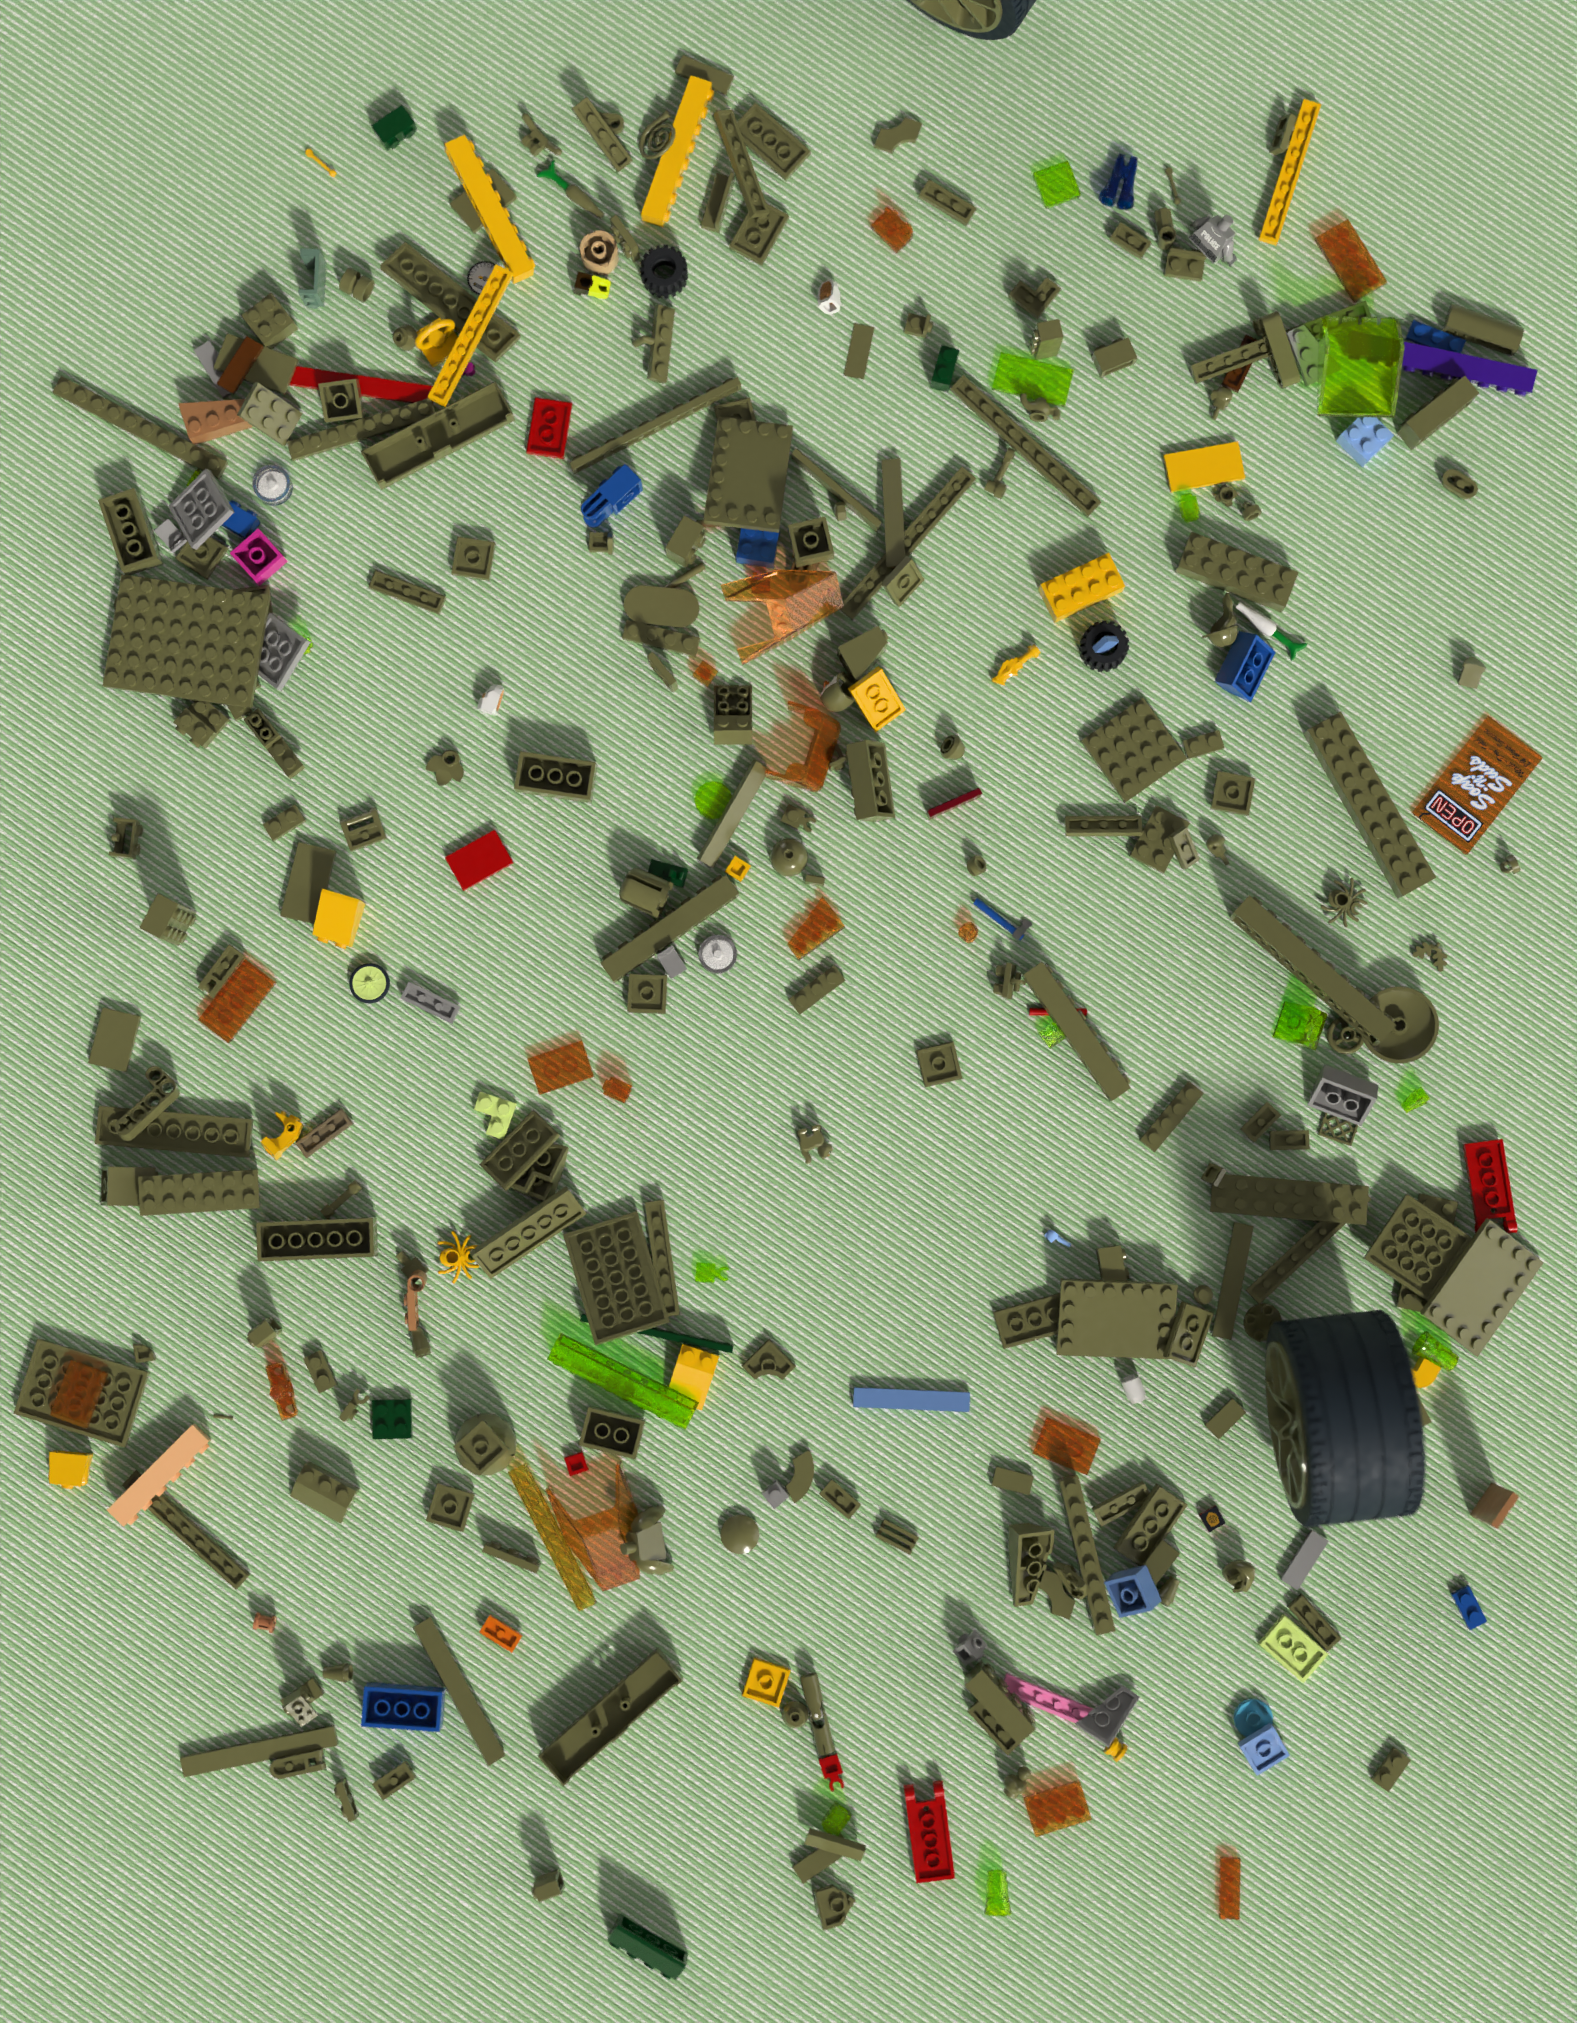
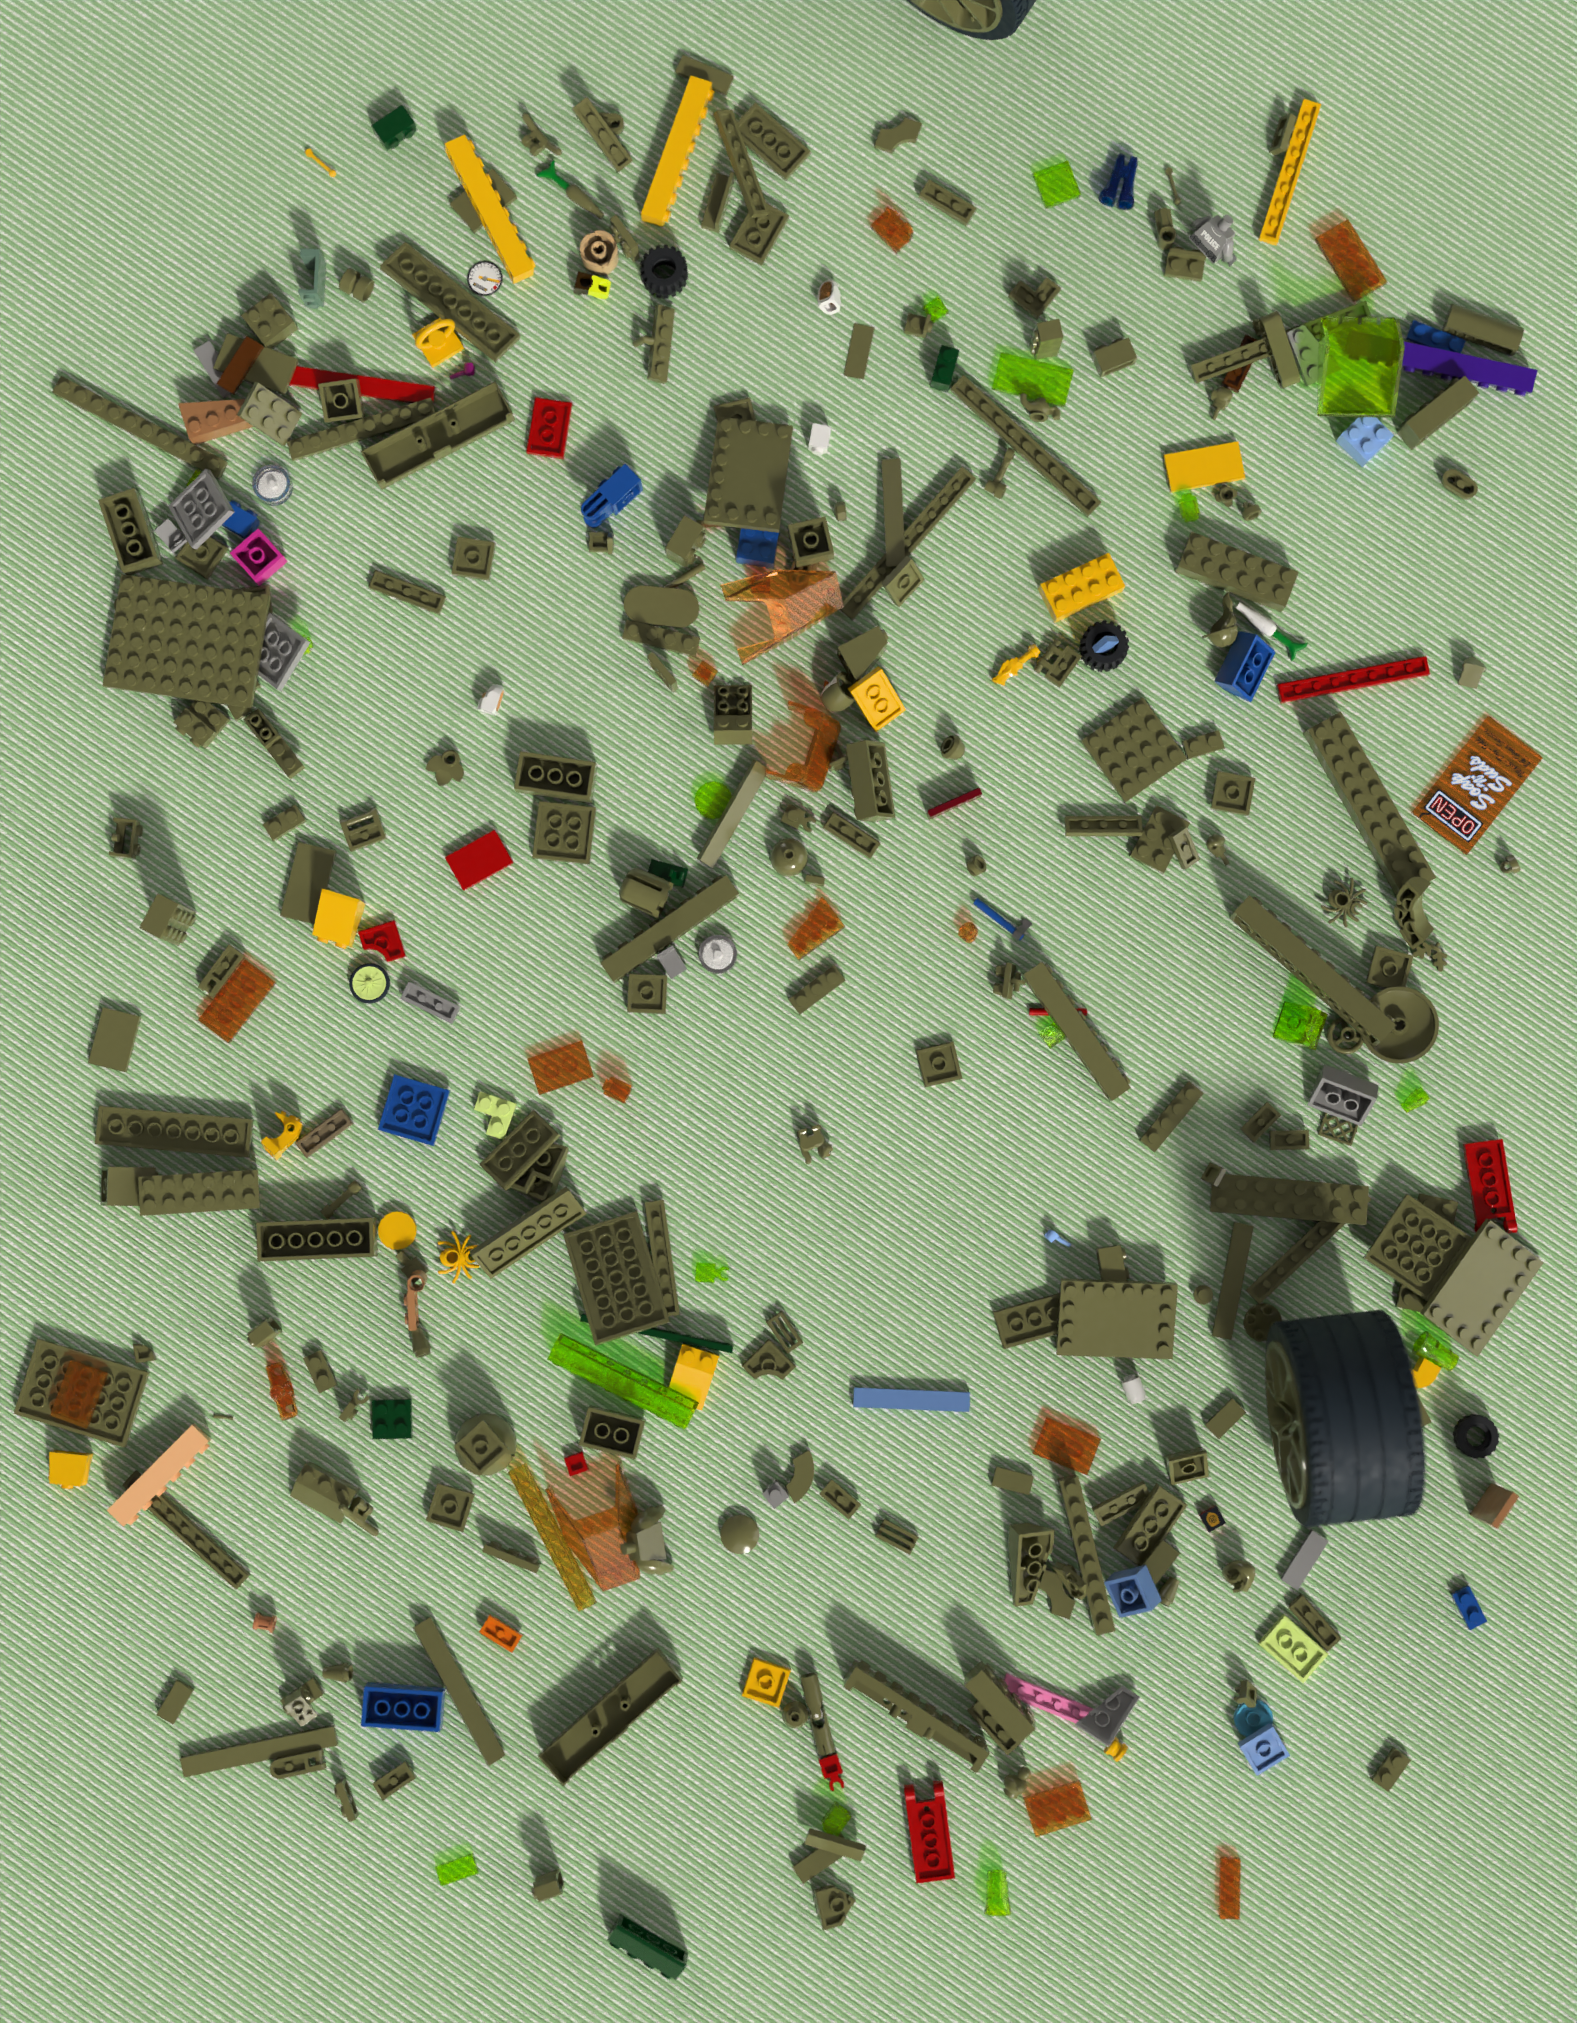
(144, 1105): olive beam -> none
(175, 1701): none -> olive tile
(360, 1519): none -> olive piece
(384, 939): none -> red tile
(397, 1230): none -> yellow tile
(405, 337): olive cone -> none
(414, 1110): none -> blue plate
(457, 1869): none -> clear neon green tile
(470, 335): yellow plate -> none
(564, 833): none -> olive plate
(652, 128): olive piece -> none
(661, 422): olive plate -> none
(737, 869): yellow plate -> none
(793, 1345): none -> olive tile
(819, 439): none -> white brick
(836, 490): olive tile -> none
(851, 835): none -> olive tile
(921, 1718): none -> olive piece
(935, 309): none -> clear neon green tile
(970, 1647): light grey brick -> none
(1062, 666): none -> olive plate
(1130, 240): olive plate -> none
(1187, 1465): none -> olive slope
(1188, 1334): olive tile -> none
(1247, 1694): none -> olive tile
(1353, 679): none -> red tile
(1389, 968): none -> olive plate
(1410, 913): none -> olive brick
(1491, 1436): none -> black tyre

